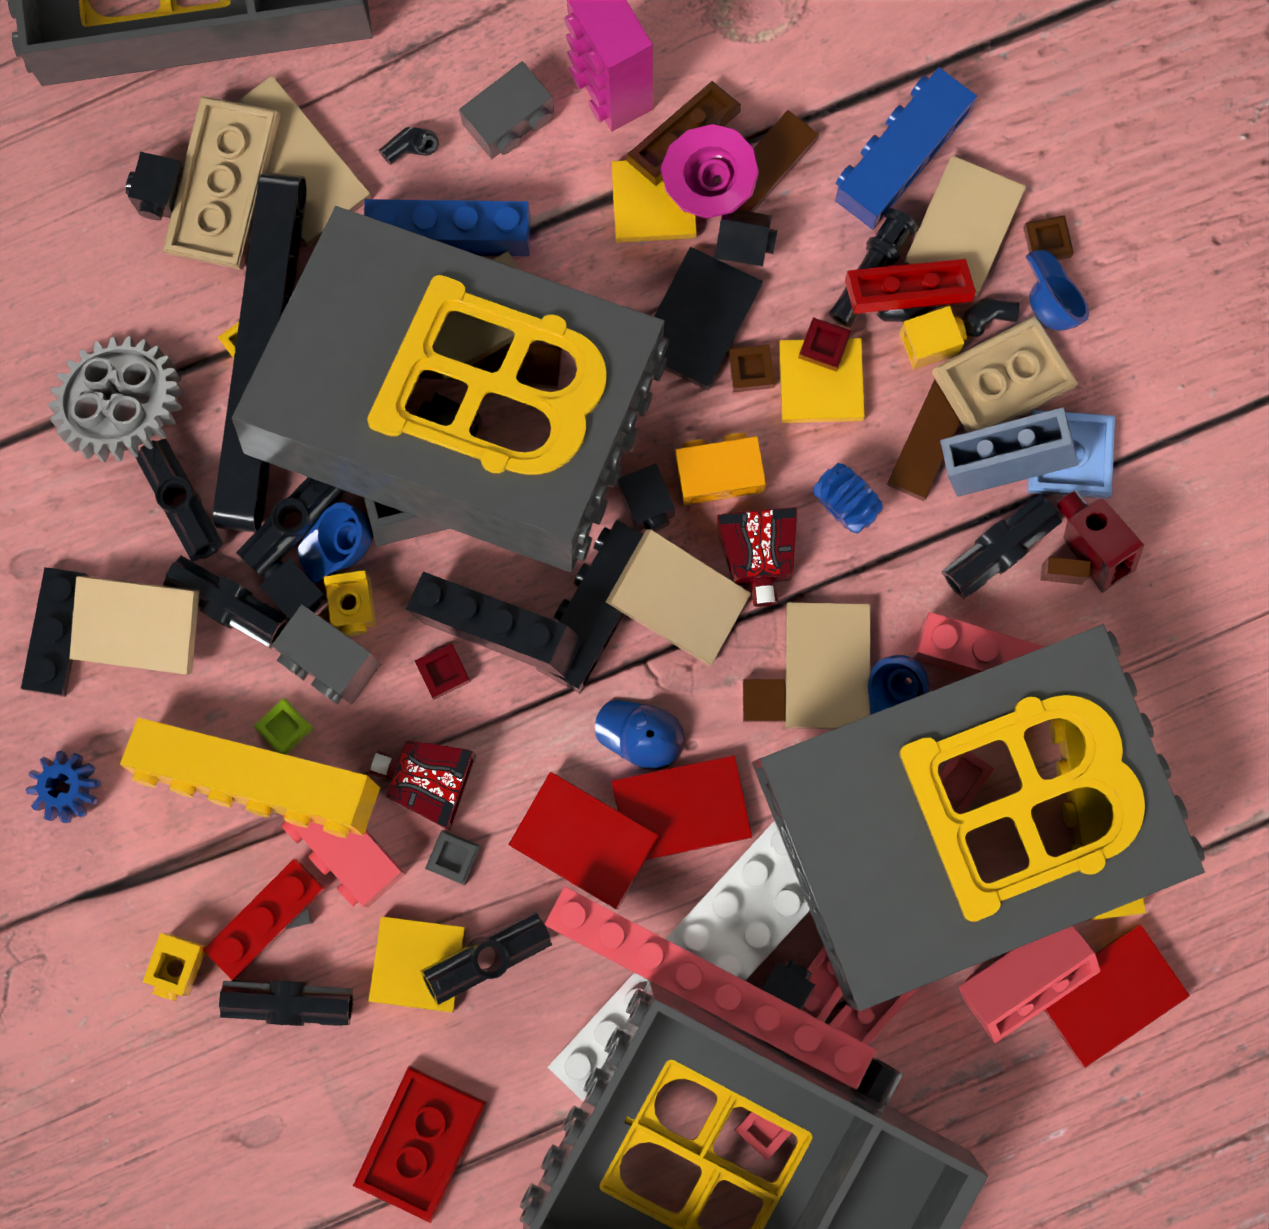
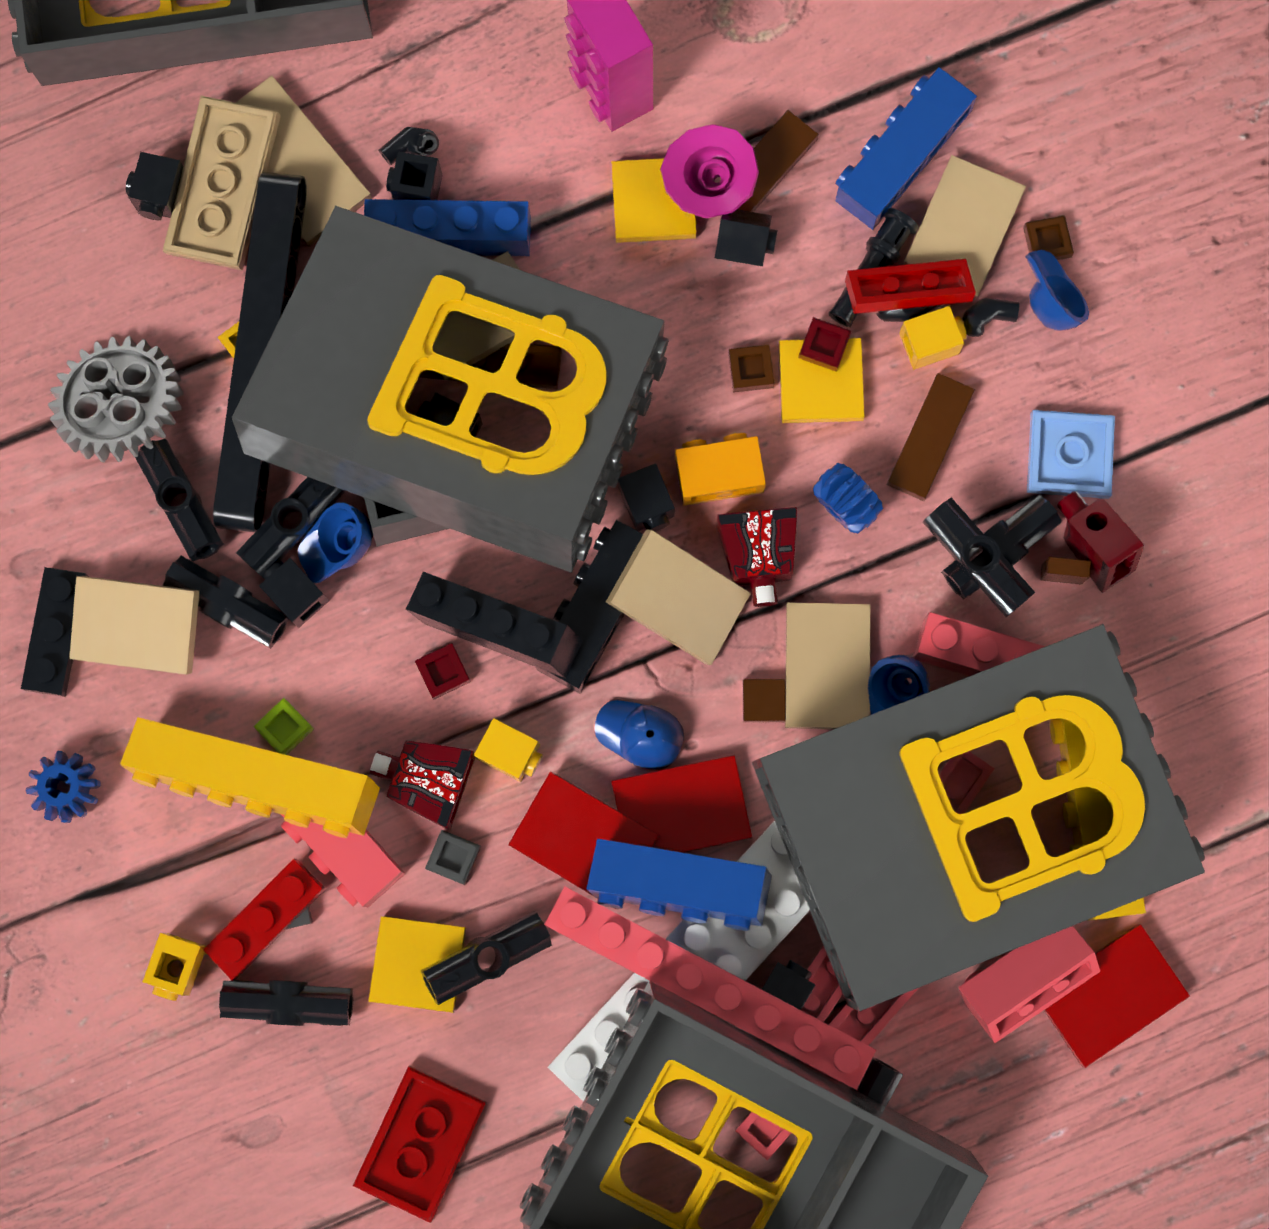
(333, 659): dark grey brick -> none
(356, 585): yellow brick -> none
(414, 177): none -> black brick
(507, 111): dark grey brick -> none
(509, 751): none -> yellow brick
(679, 883): none -> blue brick
(704, 315): black tile -> none
(707, 107): reddish brown tile -> none
(958, 536): none -> black piece
(1004, 376): tan tile -> none
(1009, 452): sand blue brick -> none

